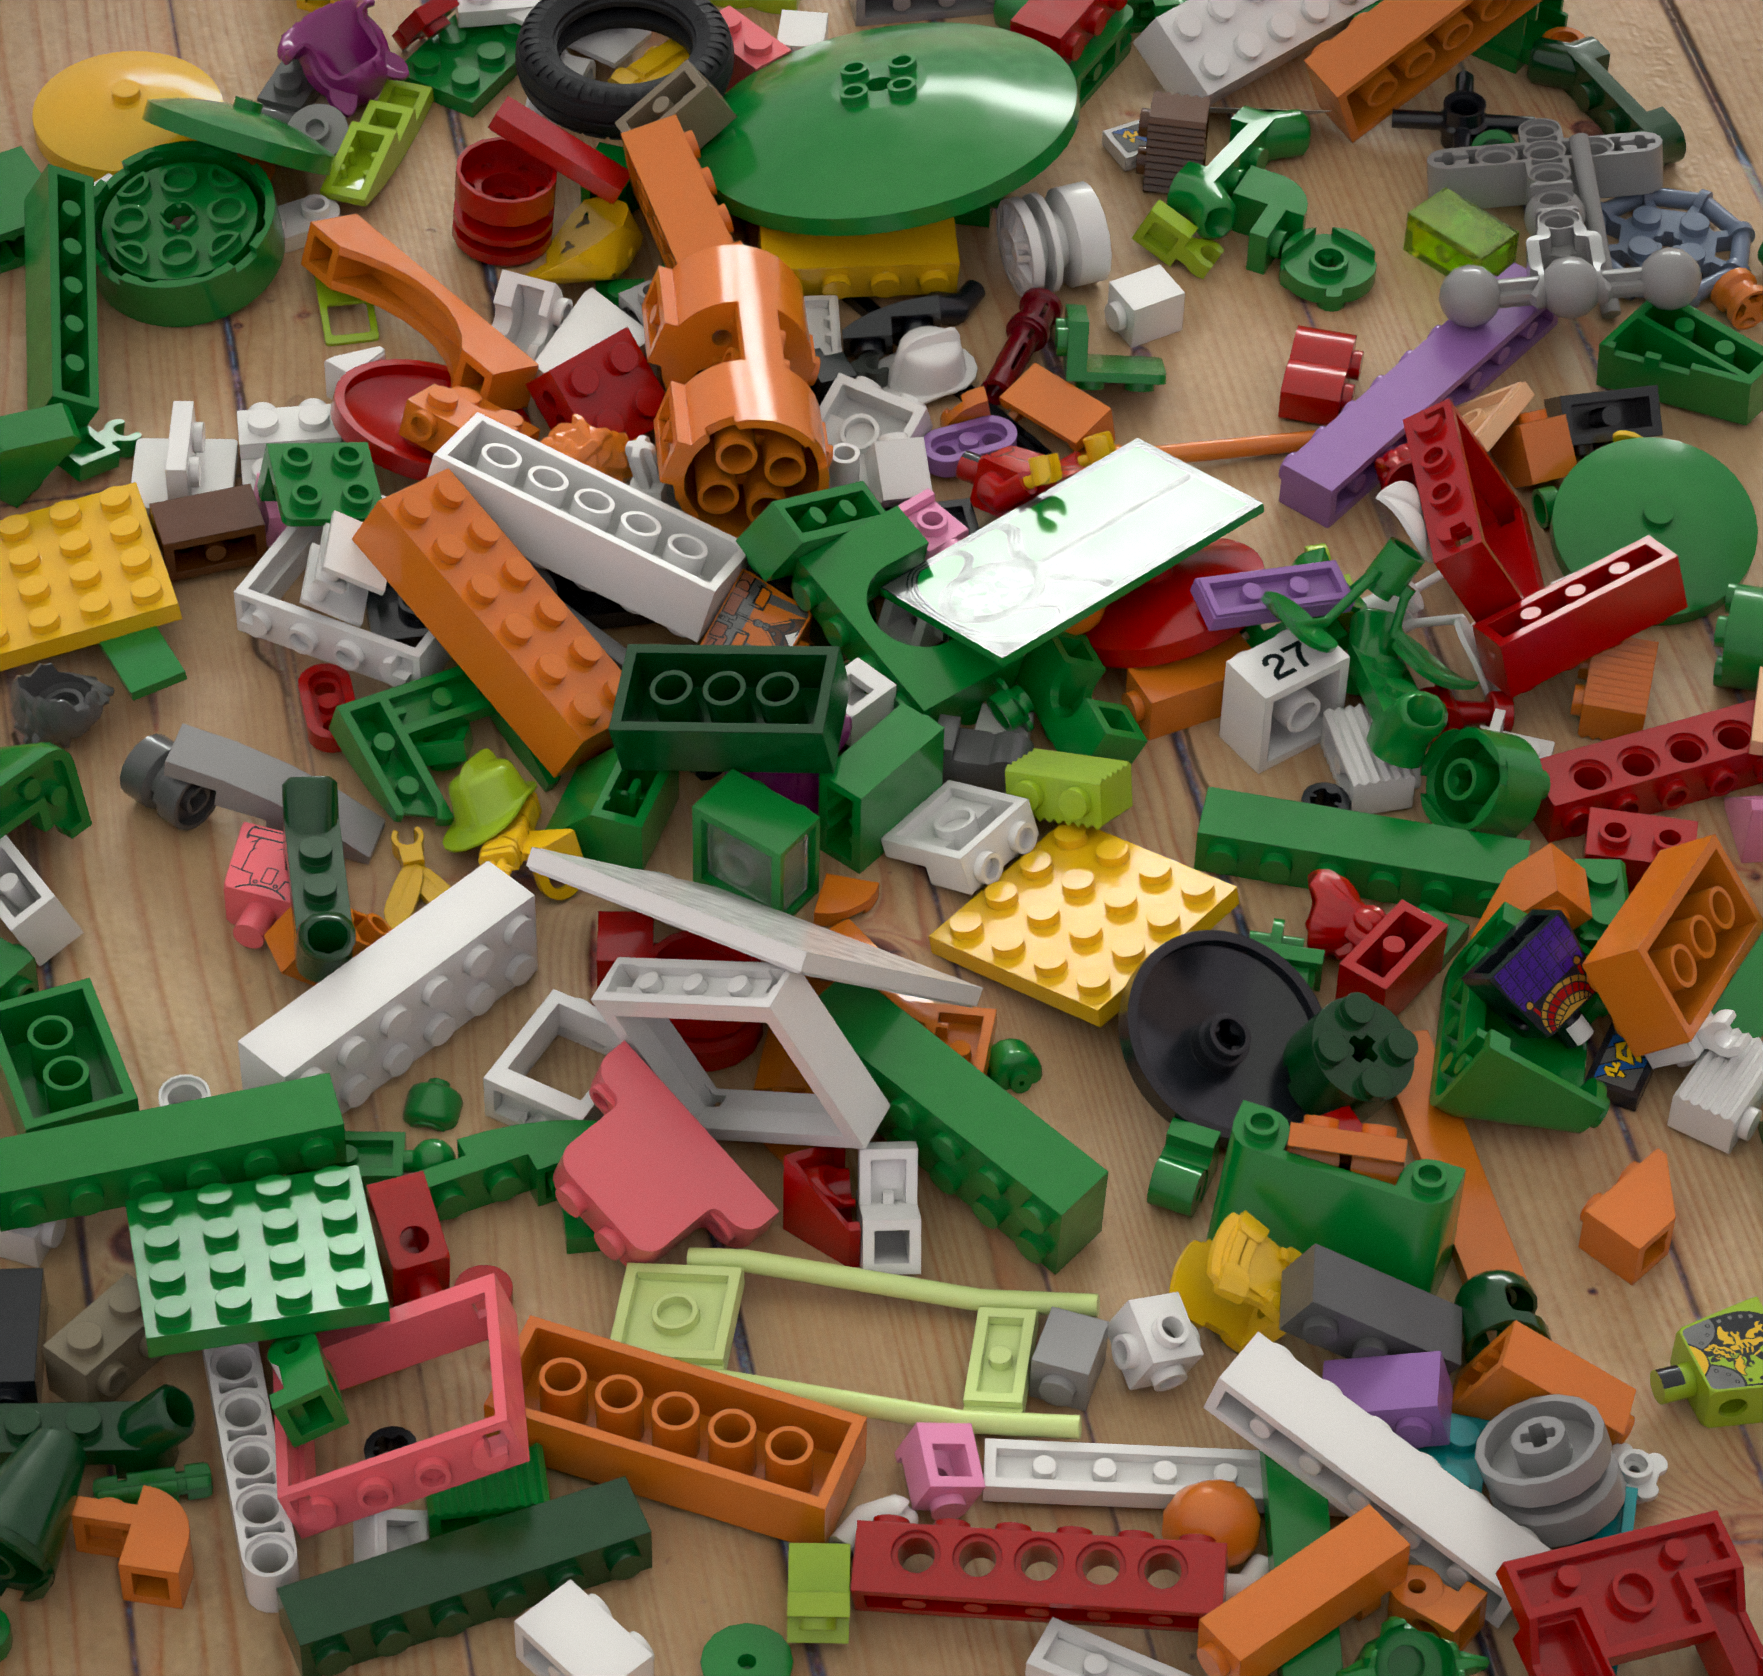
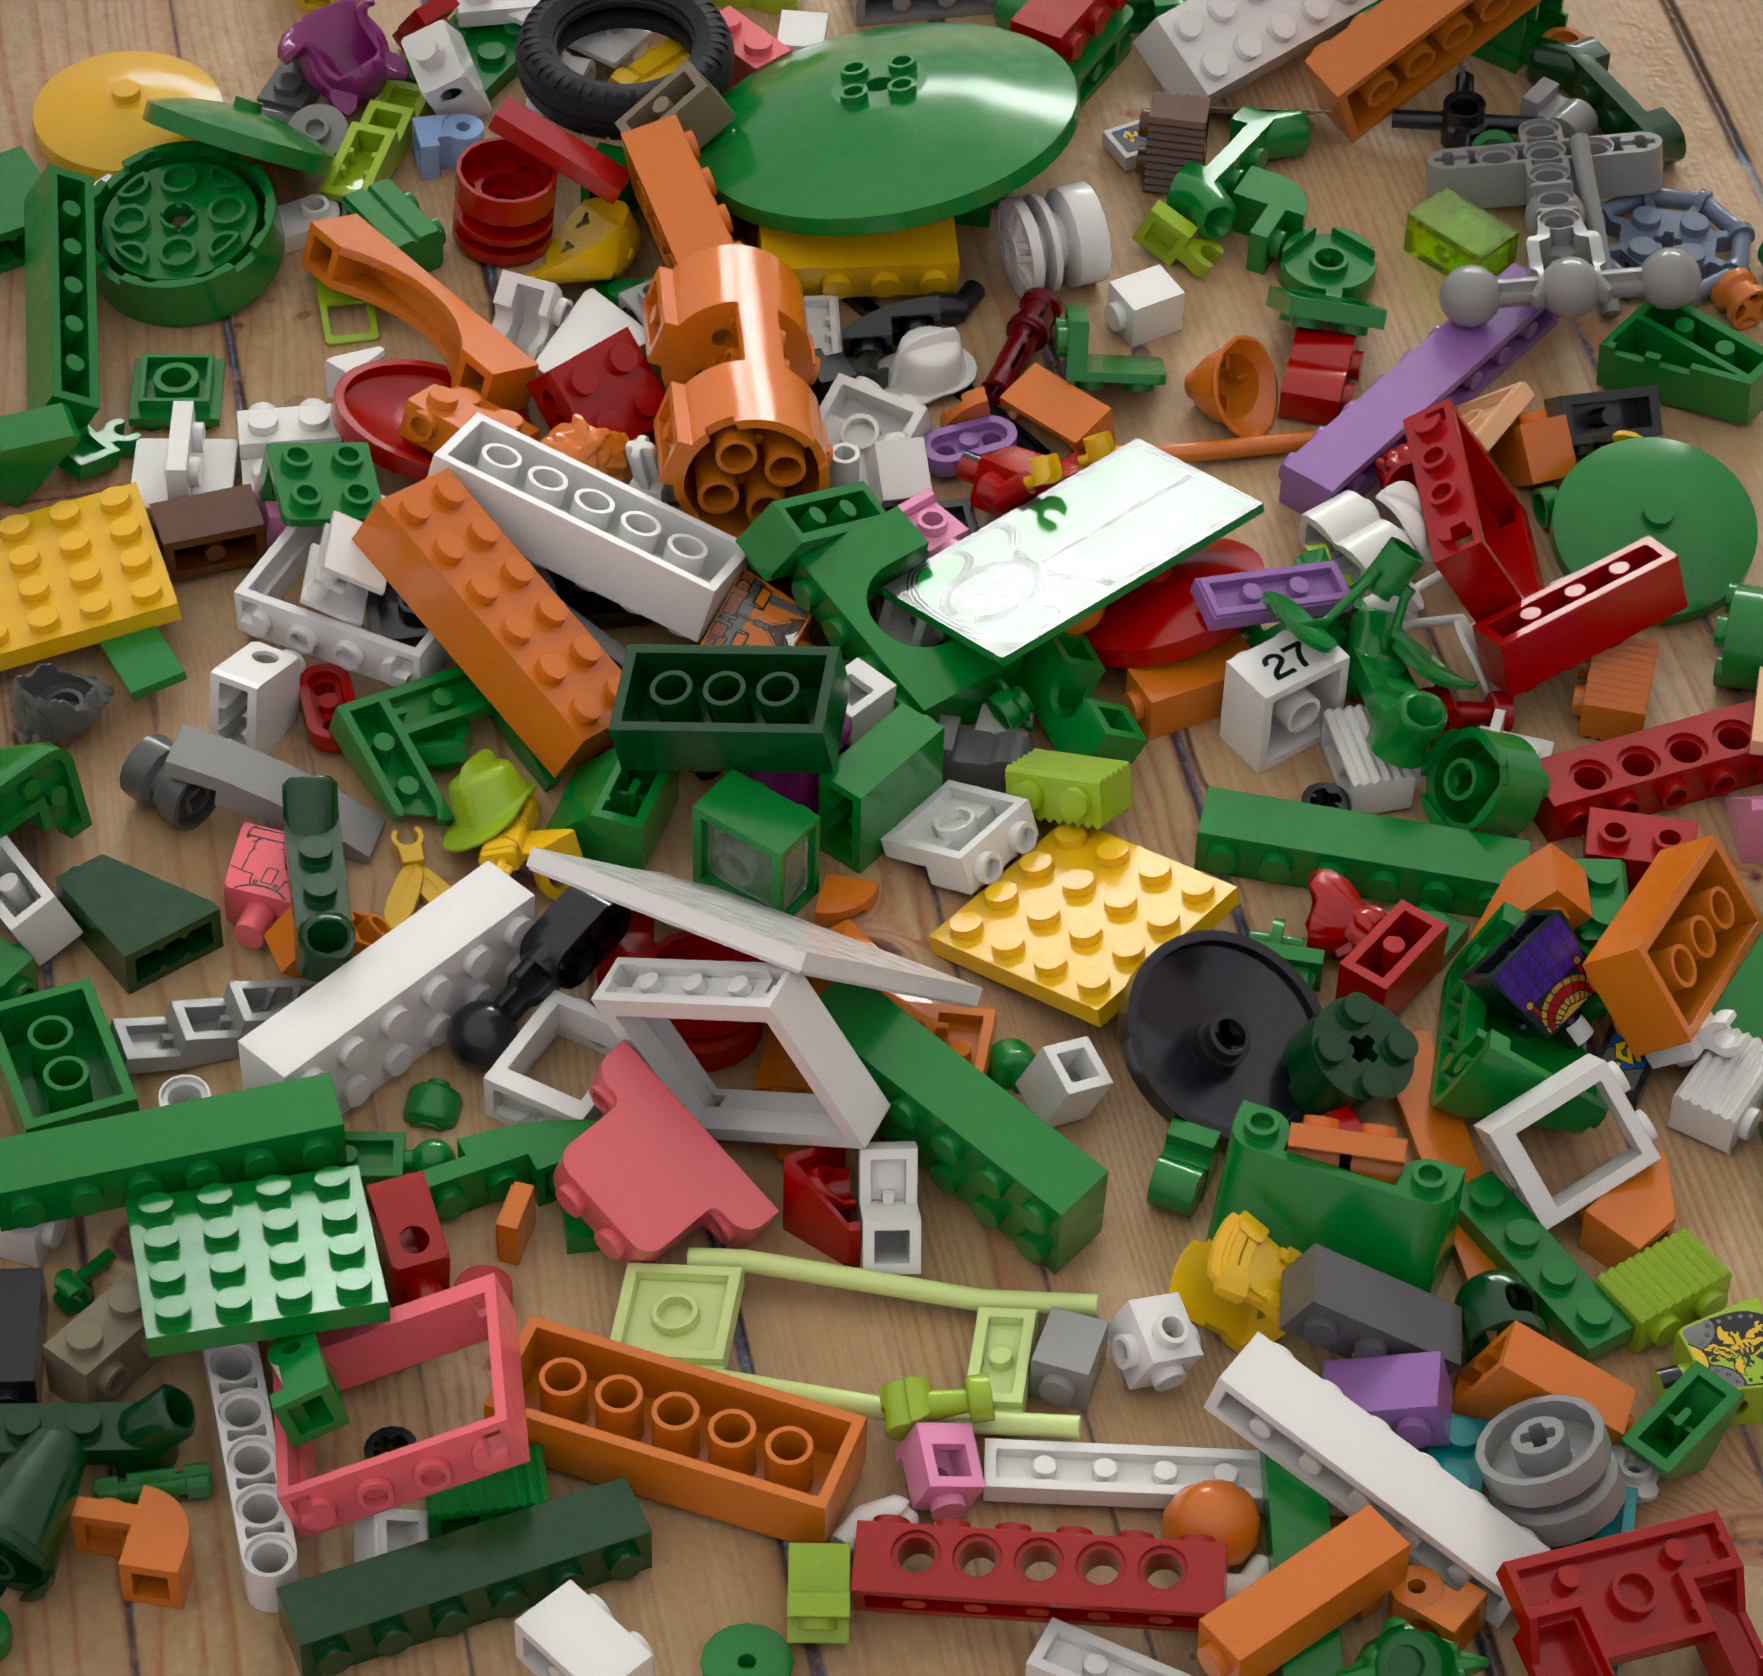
(73, 1287): none -> green hand
(137, 921): none -> dark green slope
(155, 389): none -> green piece
(202, 1029): none -> light grey slope
(256, 695): none -> white torso
(399, 220): none -> green brick
(441, 140): none -> light blue leg
(443, 63): none -> white torso
(515, 1223): none -> orange tile
(554, 954): none -> black beam
(913, 1401): none -> lime leg
(1064, 1081): none -> white brick
(1236, 387): none -> orange hat
(1310, 308): none -> green plate
(1350, 531): none -> white brick
(1500, 1139): none -> white window
(1563, 1290): none -> green plate
(1572, 114): none -> light grey leg
(1667, 1288): none -> lime brick
(1685, 1423): none -> green slope

